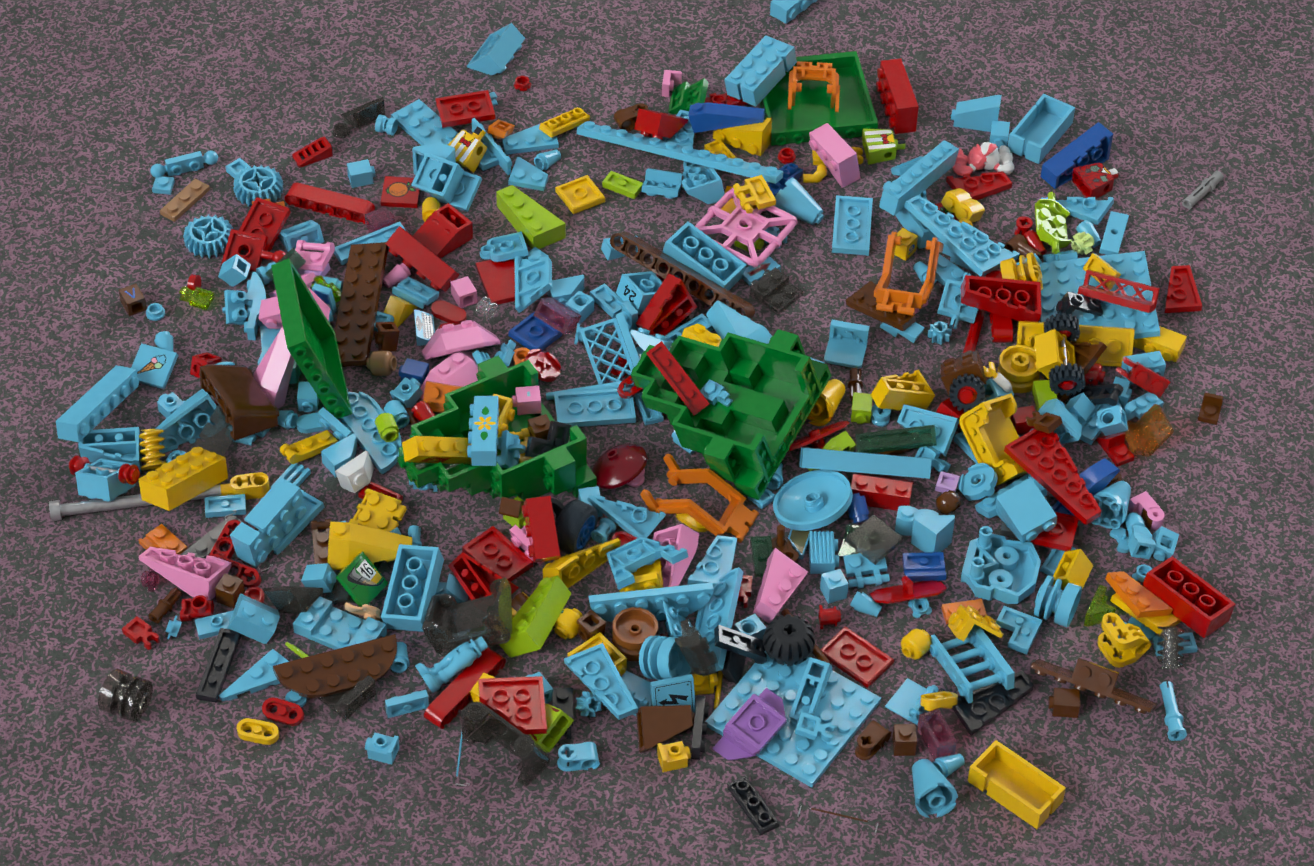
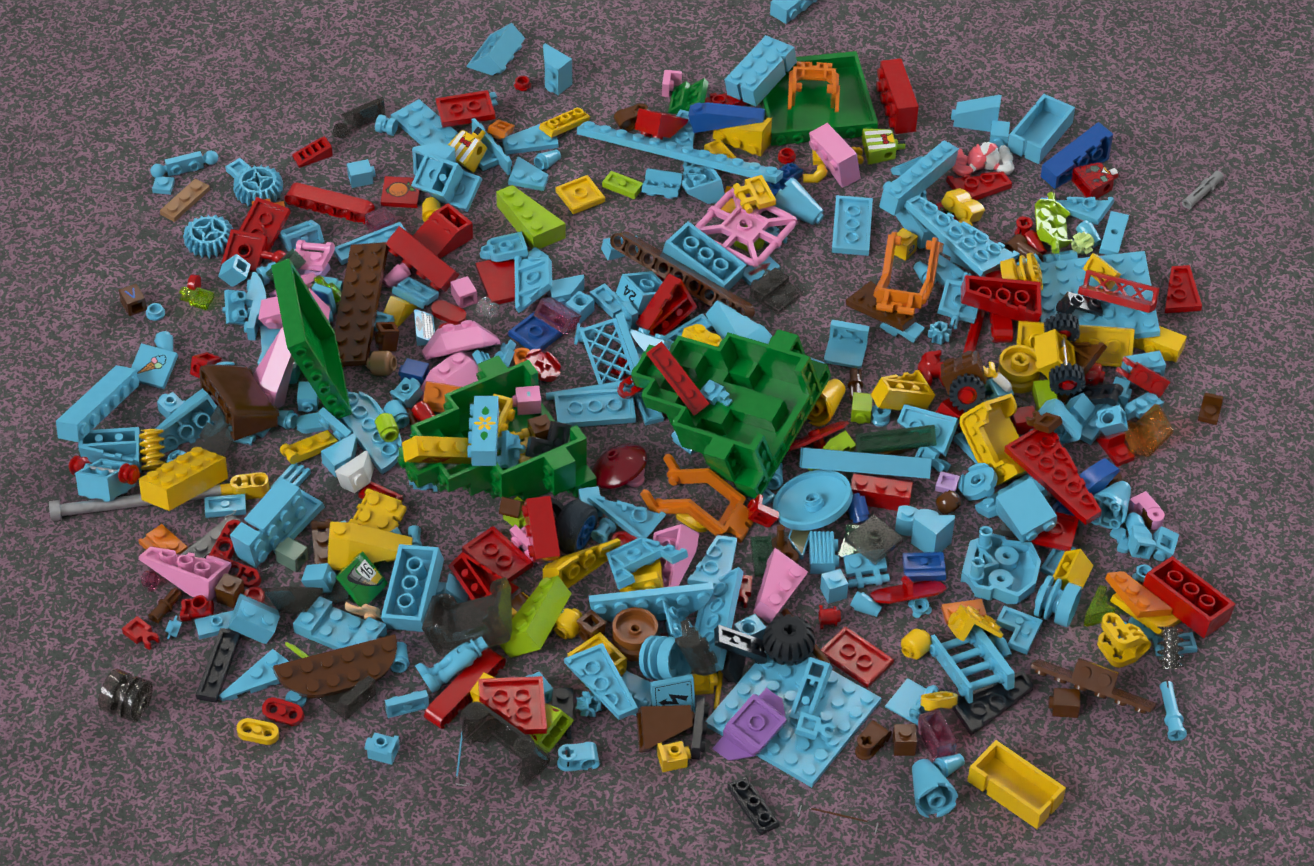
(291, 554): none -> sand green brick
(556, 70): none -> medium azure slope
(760, 513): none -> red bracket
(931, 366): none -> red animal
(1001, 644): none -> medium azure arm

